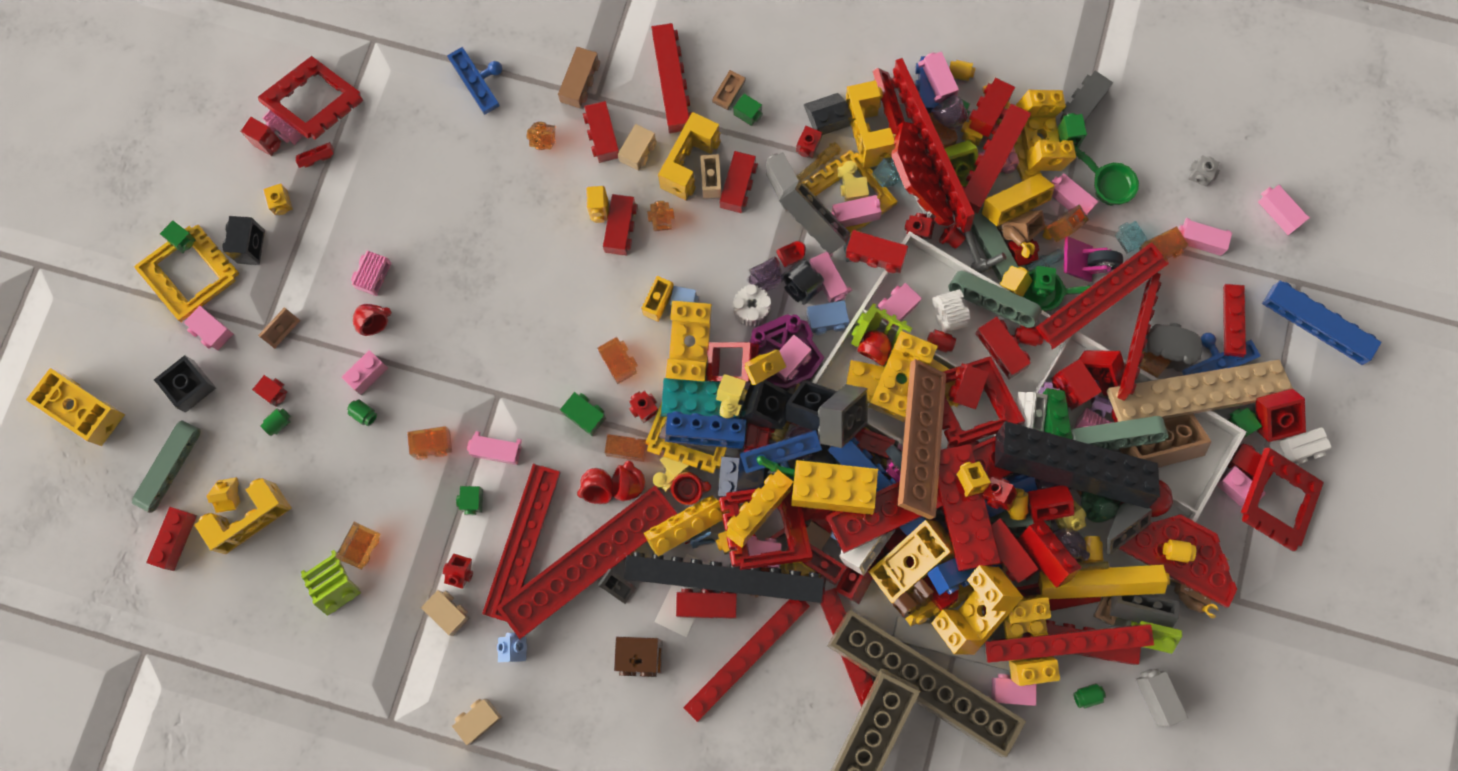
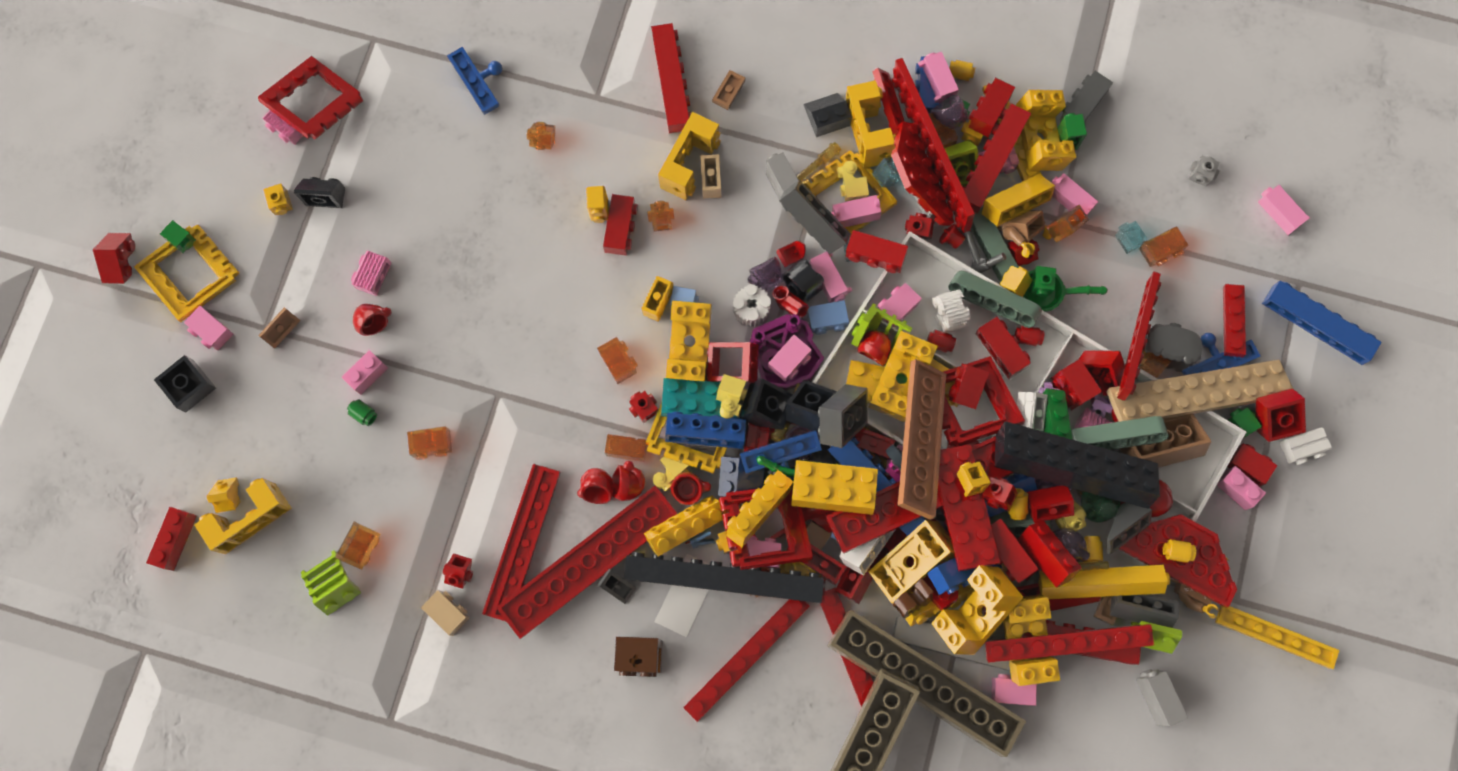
(88, 417): yellow plate -> none
(112, 257): none -> red brick
(166, 466): sand green beam -> none
(243, 240): black brick -> none
(261, 136): red brick -> none
(271, 390): red brick -> none
(276, 421): green brick -> none
(311, 156): red plate -> none
(321, 192): none -> black slope
(470, 500): green brick -> none
(476, 721): tan brick -> none
(494, 449): bright pink brick -> none
(511, 648): light blue brick -> none
(579, 77): medium nougat brick -> none
(583, 413): green brick -> none
(601, 132): red brick -> none
(637, 147): tan brick -> none
(706, 604): red brick -> none
(738, 182): red brick -> none
(748, 110): green brick -> none
(764, 366): yellow brick -> none
(789, 302): none -> red piece
(808, 142): red brick -> none
(1046, 260): clear light blue pin -> none
(1083, 260): dark pink plate -> none
(1089, 696): green brick -> none
(1101, 295): red plate -> none
(1113, 182): green piece -> none
(1205, 237): bright pink brick -> none
(1265, 522): red hinge -> none
(1277, 636): none -> yellow plate

